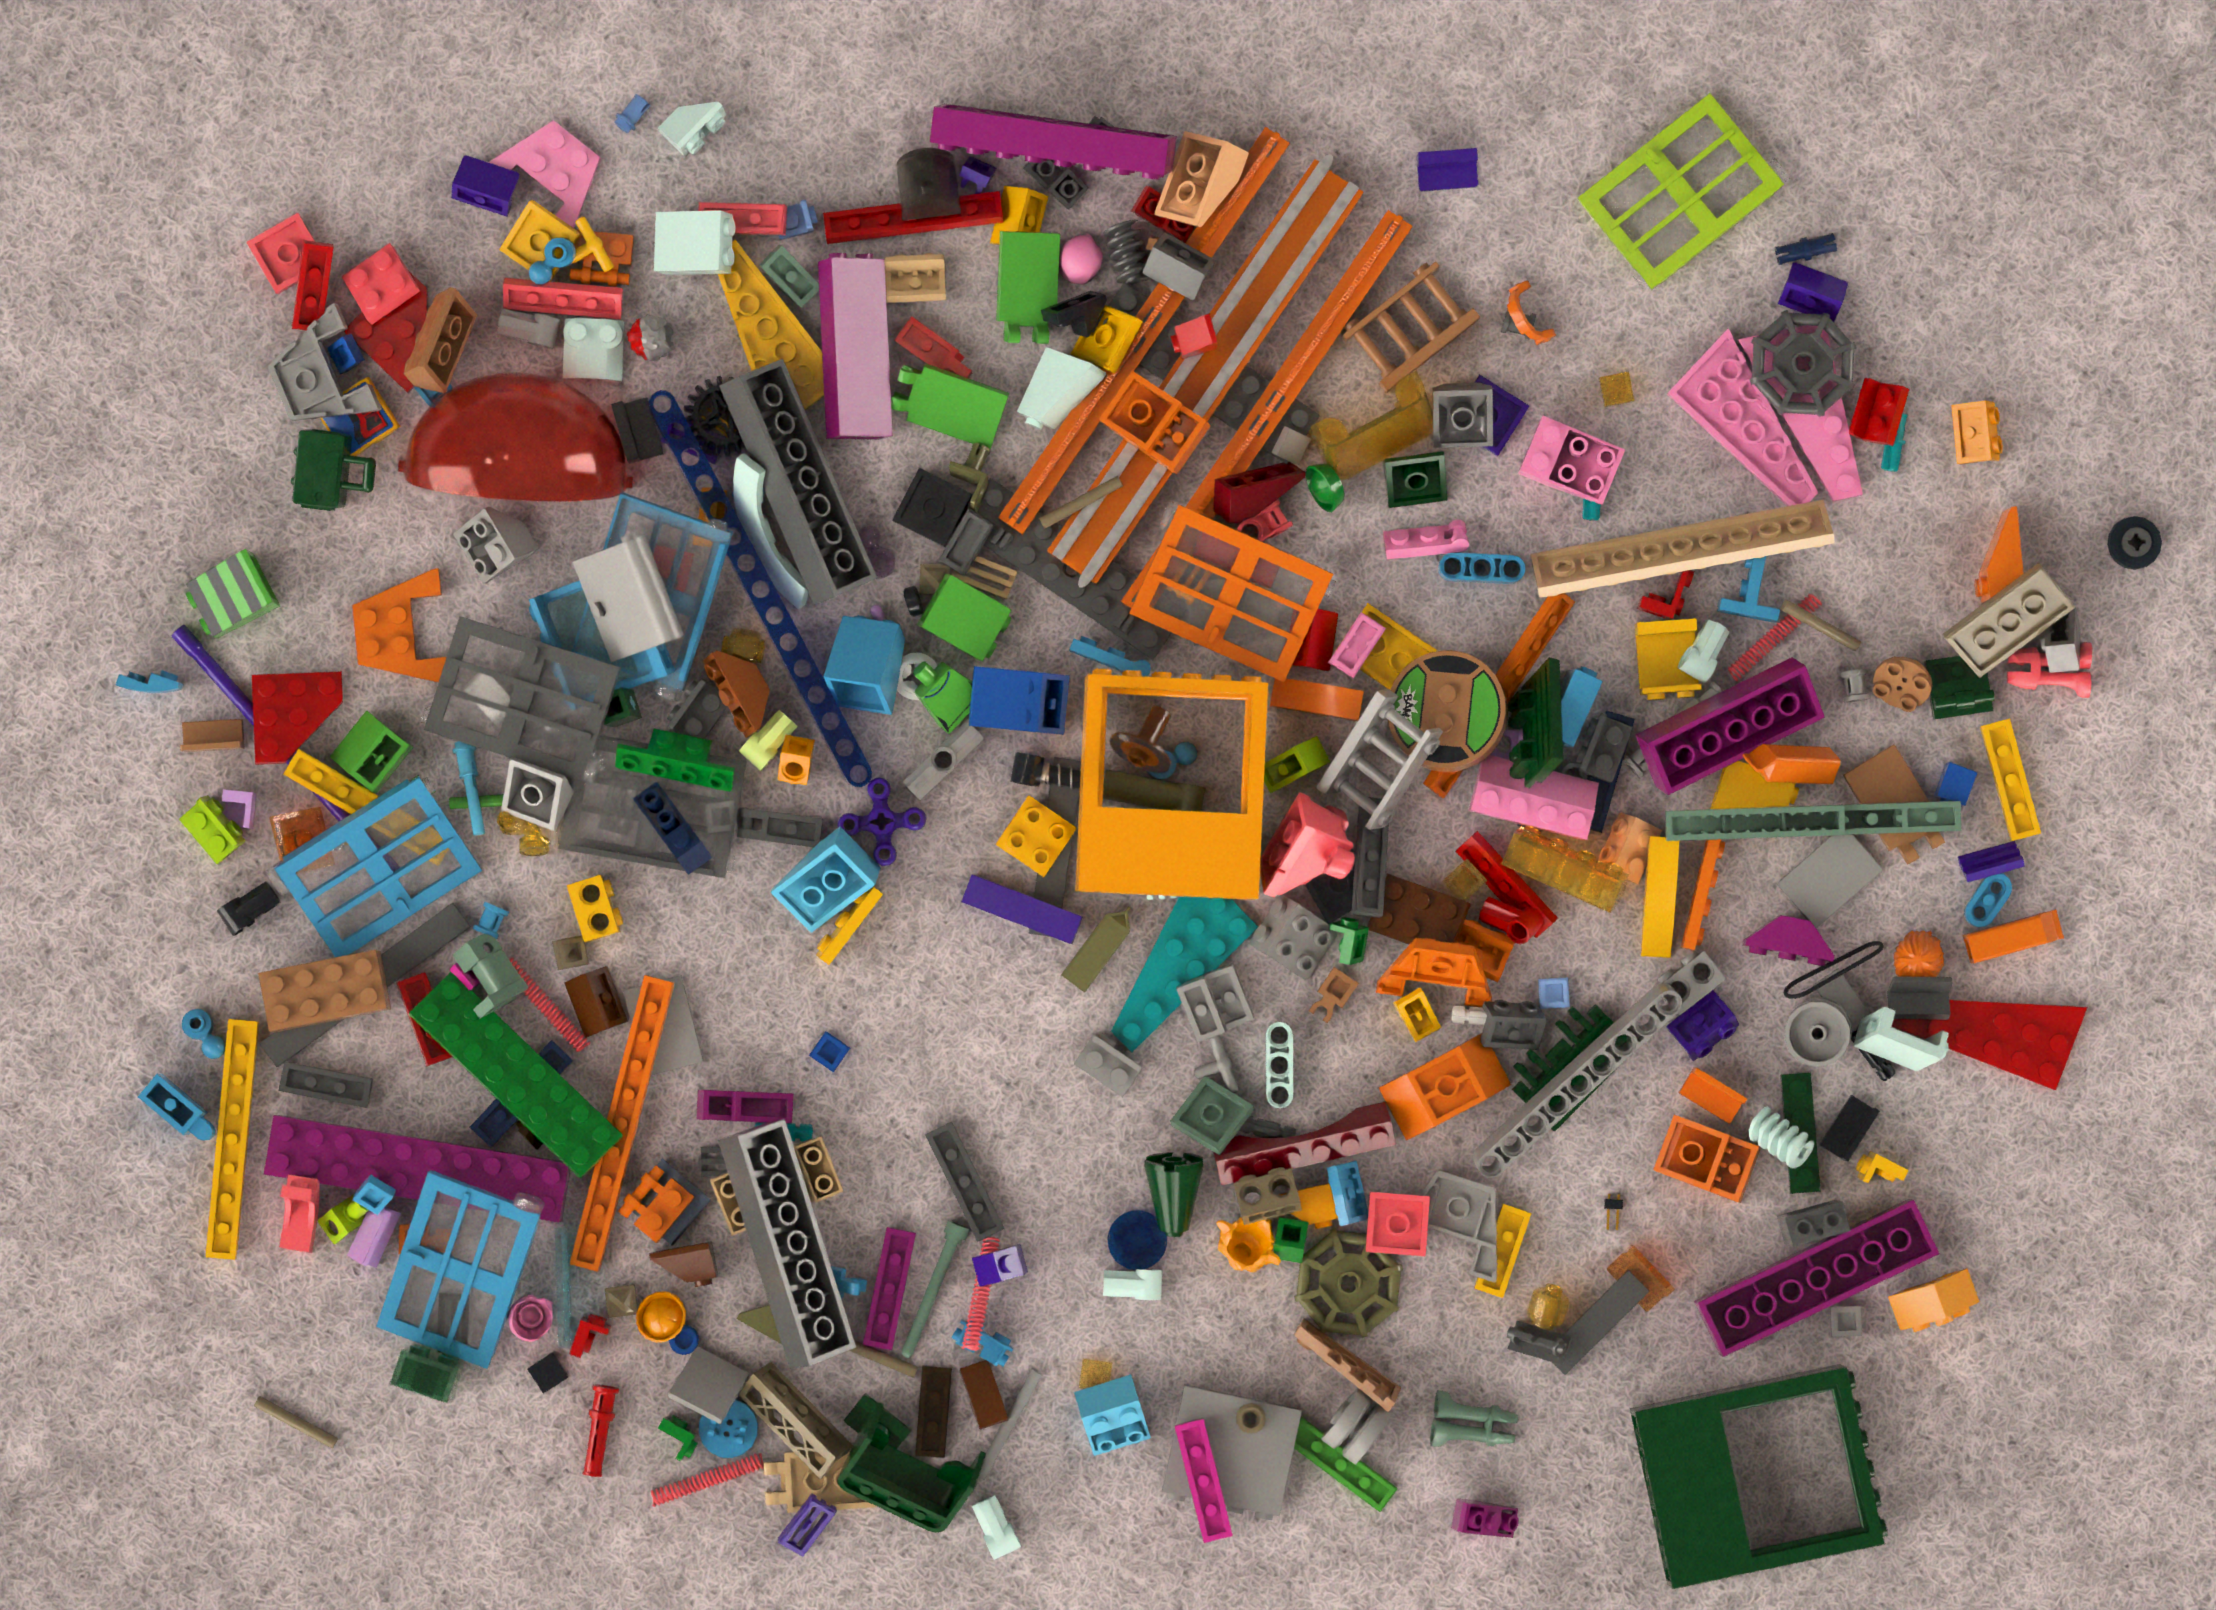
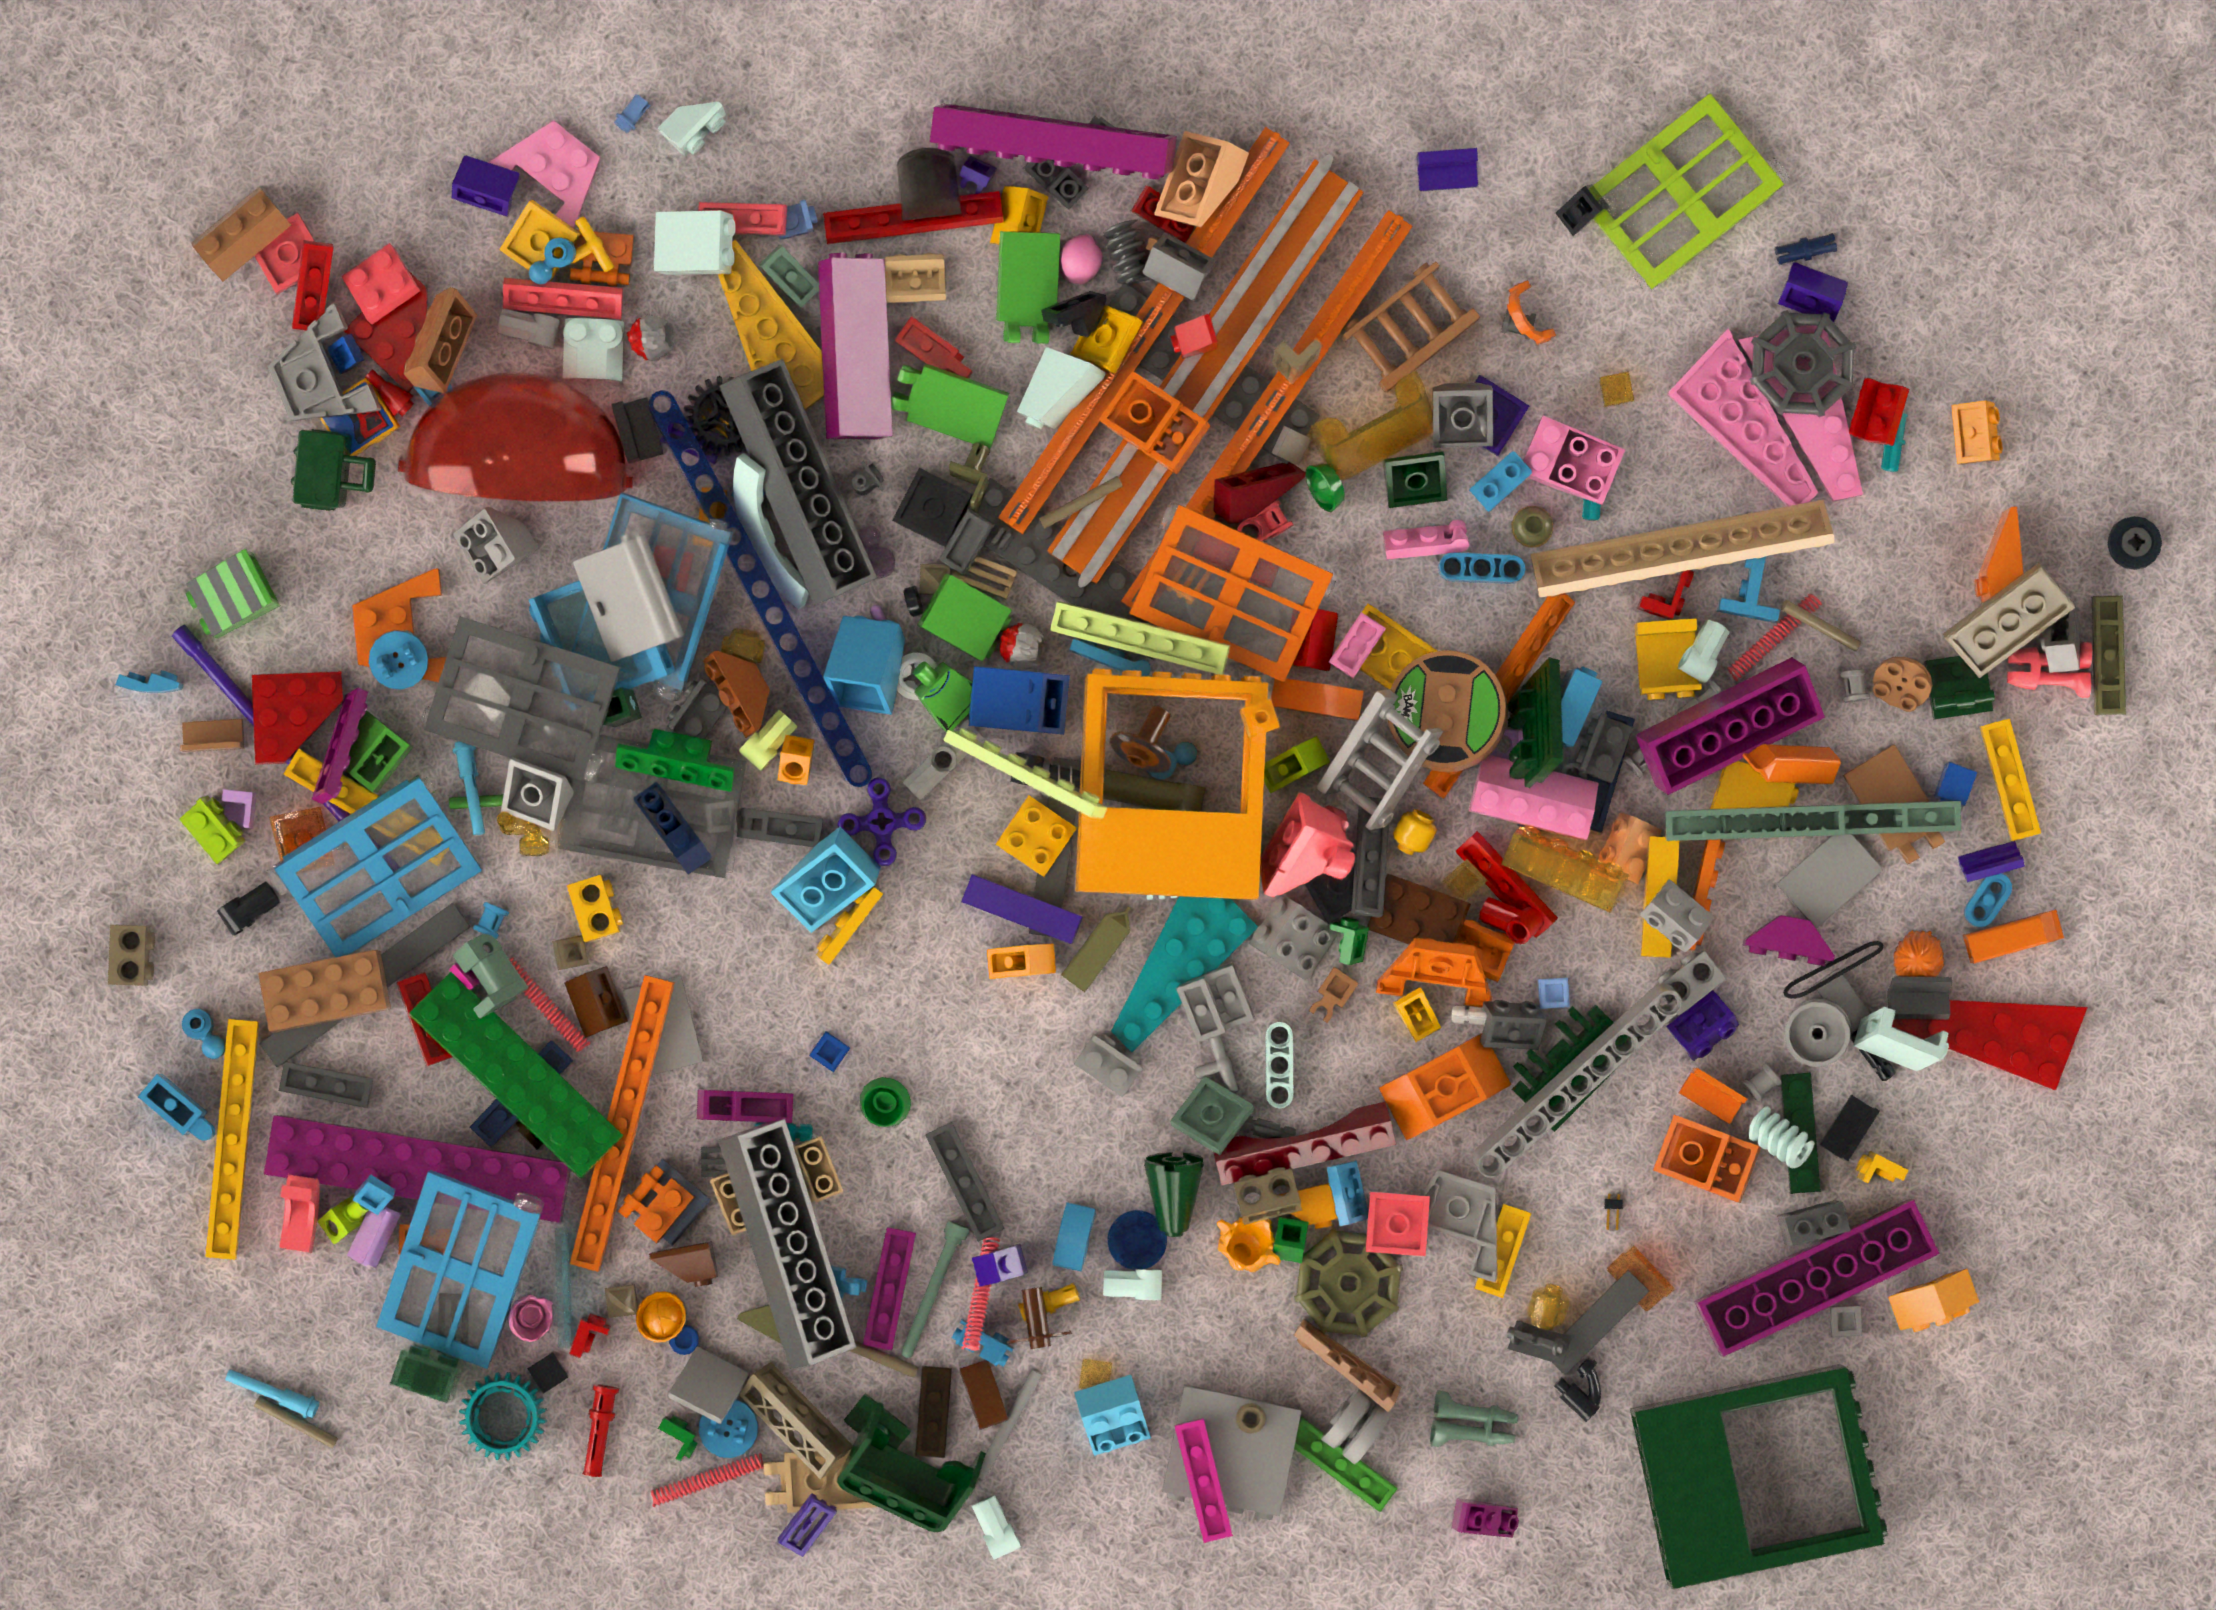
(121, 955): none -> dark tan brick
(240, 234): none -> medium nougat slope
(286, 1398): none -> medium azure pin
(342, 739): none -> magenta plate
(394, 397): none -> red cone
(410, 653): none -> dark azure plate
(474, 1428): none -> teal gear
(867, 479): none -> dark grey hinge
(887, 1093): none -> green hat
(1021, 961): none -> light orange slope
(1022, 645): none -> light grey piece
(1036, 777): none -> yellowish green plate
(1036, 1320): none -> reddish brown piece
(1056, 1299): none -> yellow pin
(1074, 1237): none -> dark azure slope
(1140, 638): none -> yellowish green plate
(1259, 718): none -> light orange brick
(1291, 364): none -> dark tan fence
(1414, 832): none -> yellow head
(1501, 481): none -> dark azure bracket
(1532, 526): none -> olive piece
(1578, 1400): none -> black plant
(1582, 209): none -> black slope
(1677, 916): none -> light grey bracket
(1762, 1082): none -> light grey bush
(2108, 655): none -> olive plate

